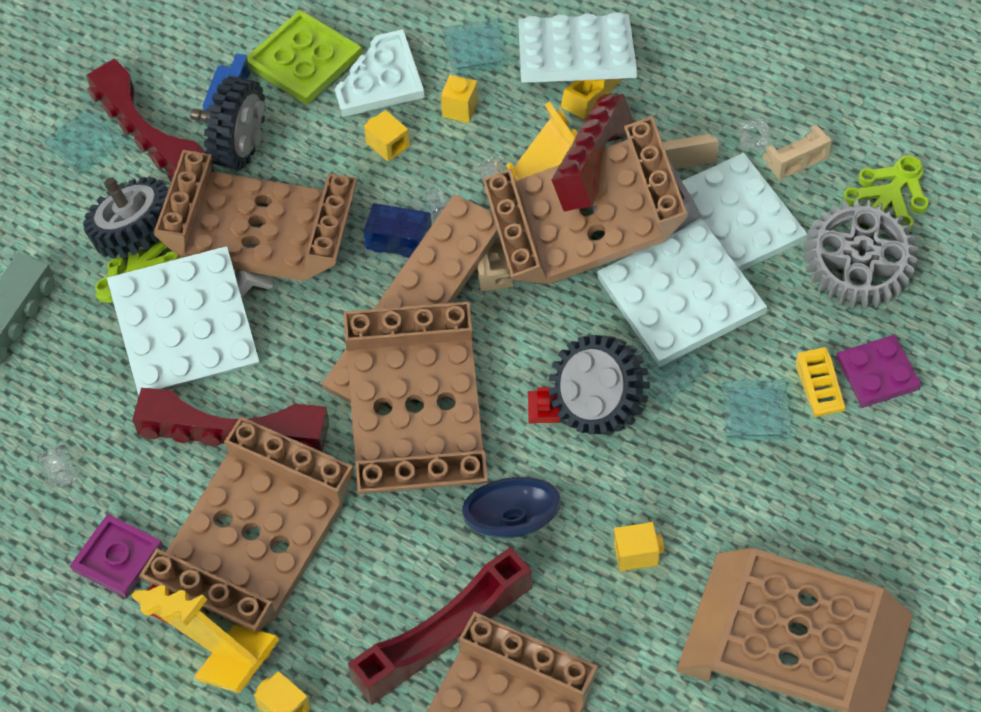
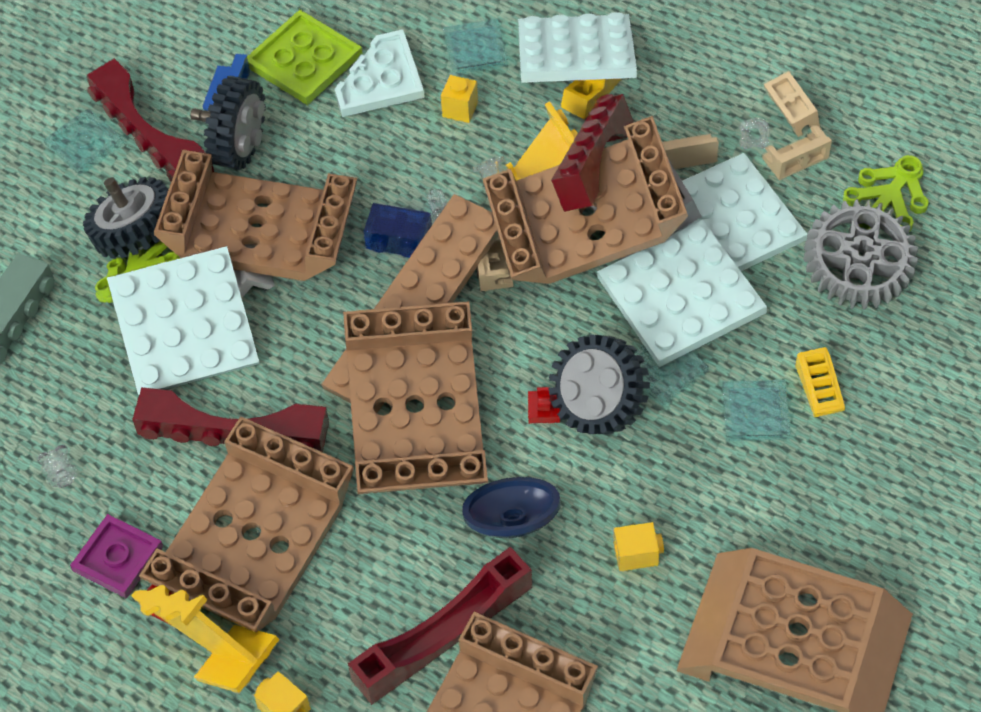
(386, 135): yellow brick -> none
(792, 102): none -> tan hinge
(878, 371): magenta plate -> none

